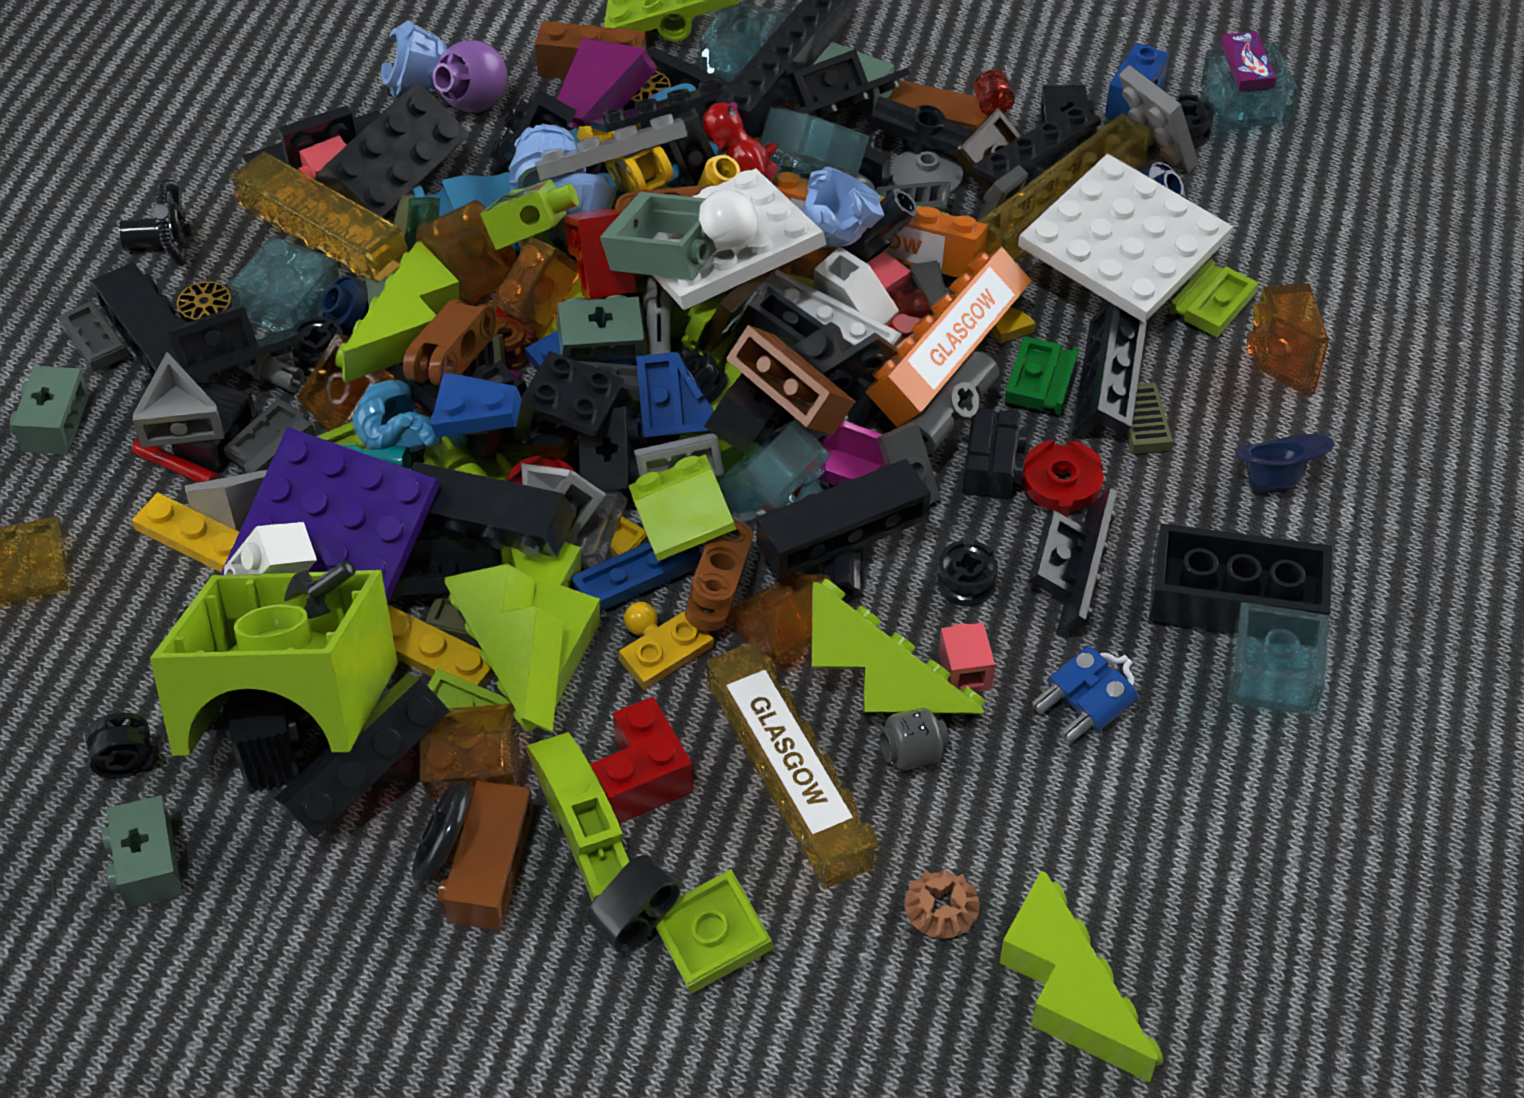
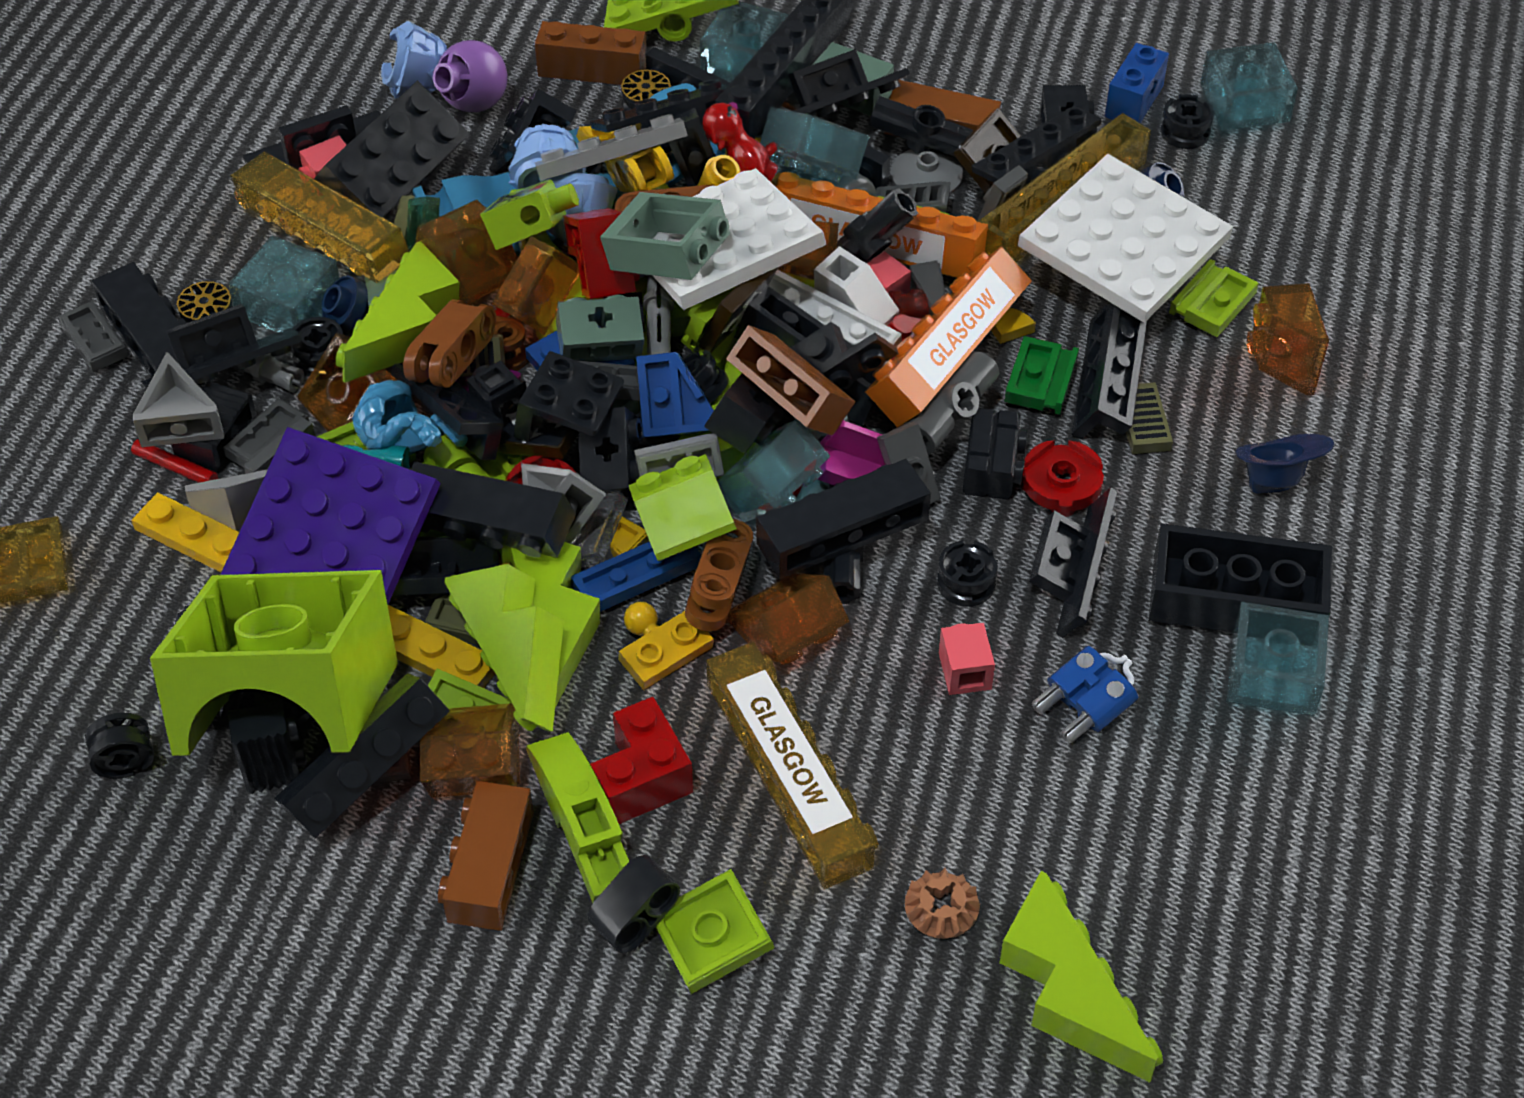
(50, 410): sand green brick -> none
(142, 852): sand green brick -> none
(165, 230): black piece -> none
(273, 550): white slope -> none
(302, 583): black bar -> none
(441, 832): black plate -> none
(474, 406): blue wing -> none
(603, 79): magenta slope -> none
(728, 219): white hair -> none
(841, 206): light blue helmet -> none
(892, 674): lime slope -> none
(913, 739): dark grey head -> none
(993, 92): clear red wheel -> none
(1162, 116): light grey plate -> none
(1248, 61): magenta tile -> none

